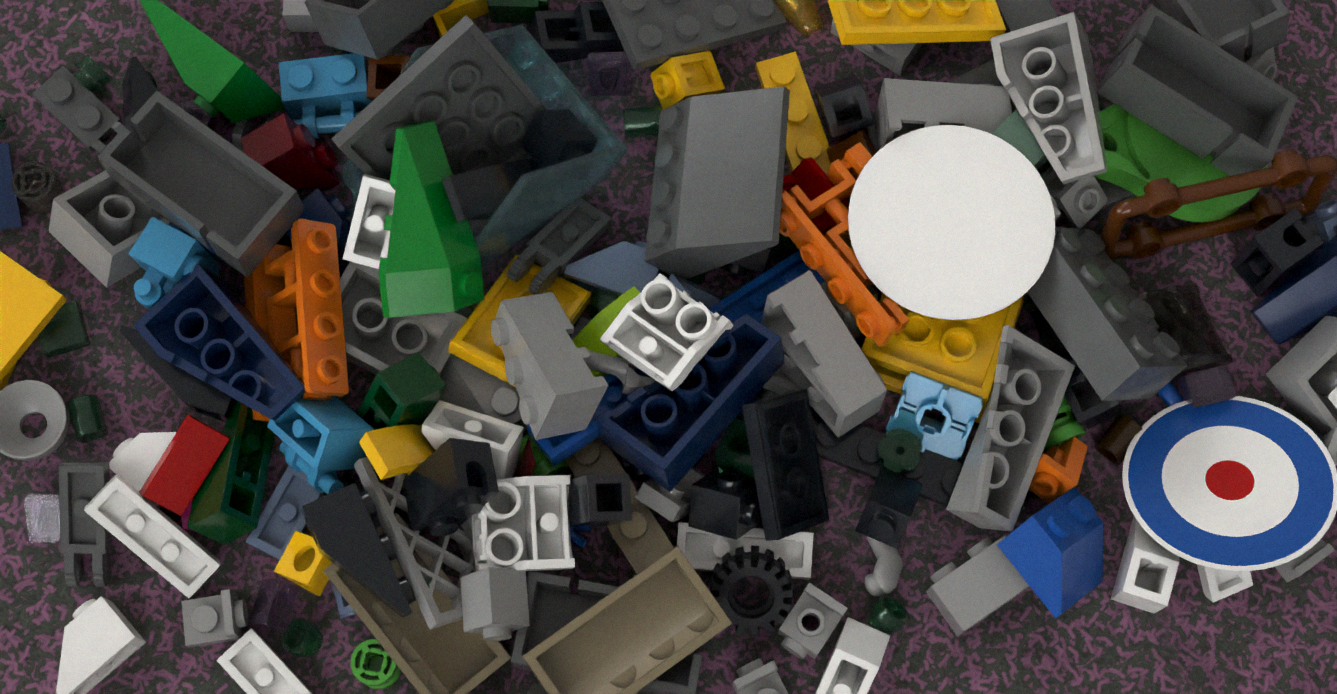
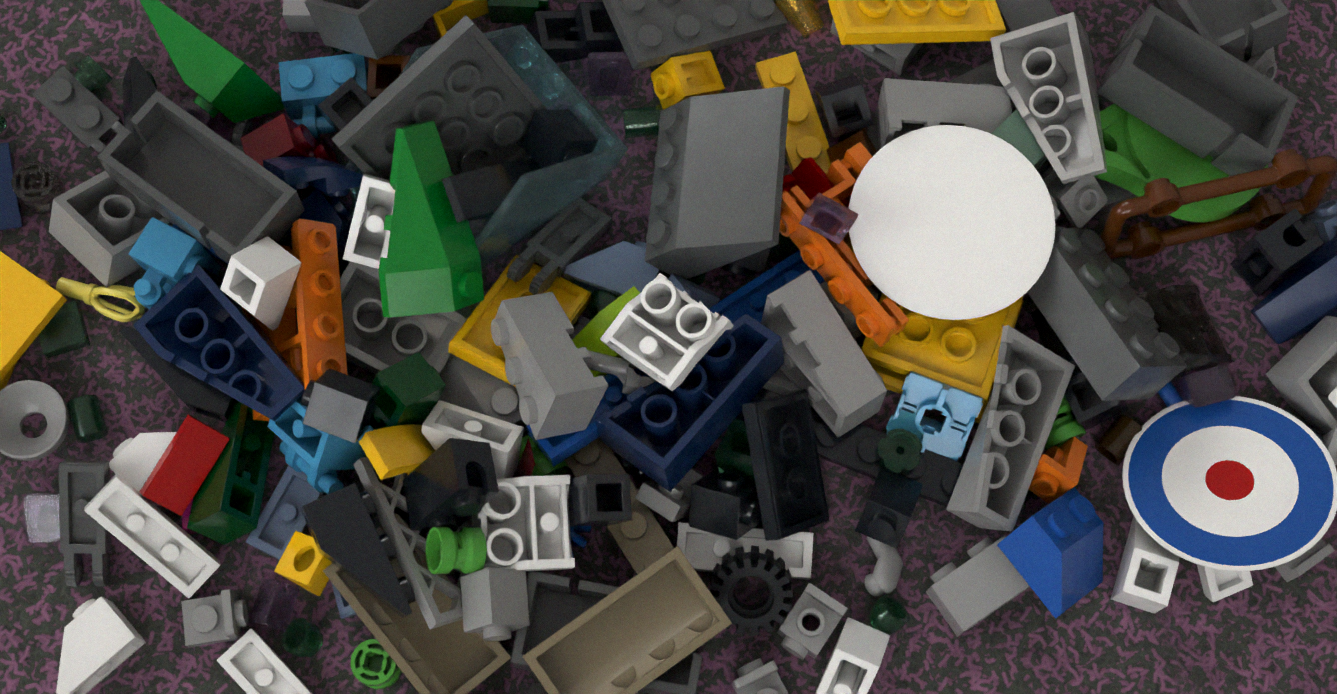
(91, 294): none -> light yellow piece
(262, 280): none -> white slope
(317, 172): none -> dark blue slope
(339, 405): none -> brick
(344, 104): none -> black brick
(455, 550): none -> bright green wheel
(828, 218): none -> slope

